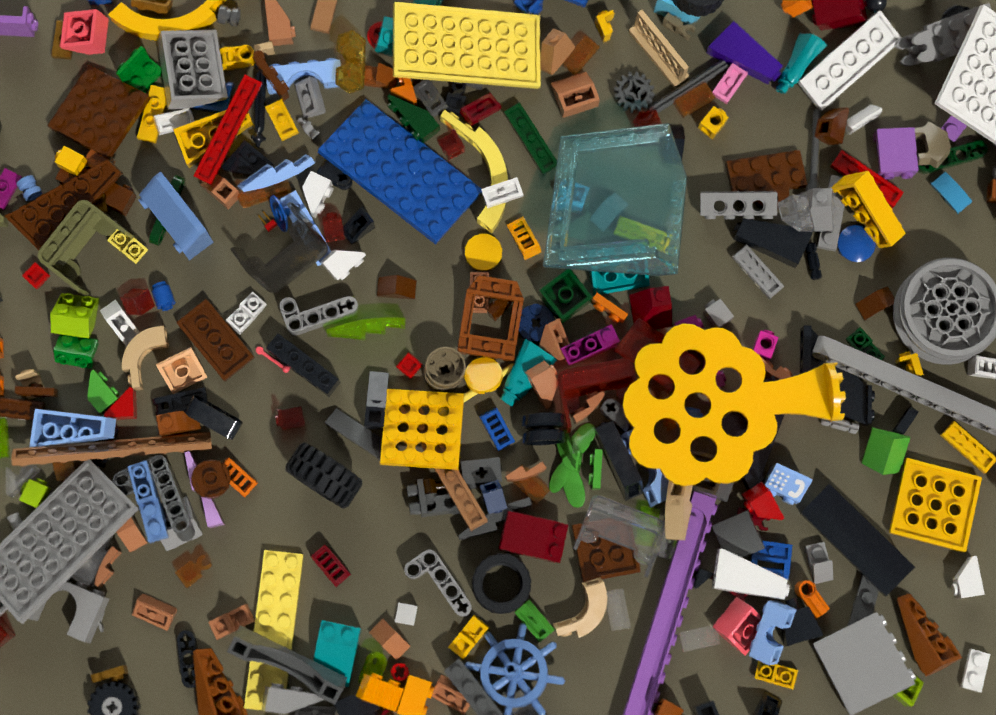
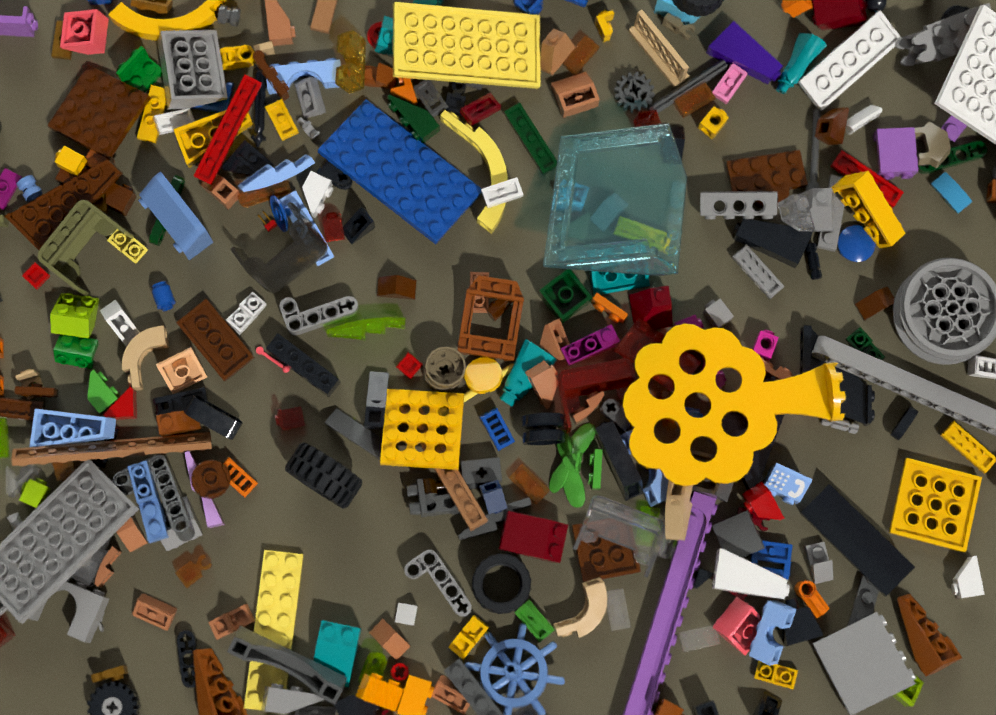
(137, 301): clear red panel -> none
(319, 553): dark red slope -> none
(341, 261): white slope -> none
(451, 145): clear red panel -> none
(483, 252): yellow tile -> none
(520, 474): nougat slope -> none
(530, 248): light orange slope -> none
(534, 312): dark blue plate -> none
(885, 451): bright green slope -> none
(913, 363): yellow bracket -> none
(975, 670): white plate -> none

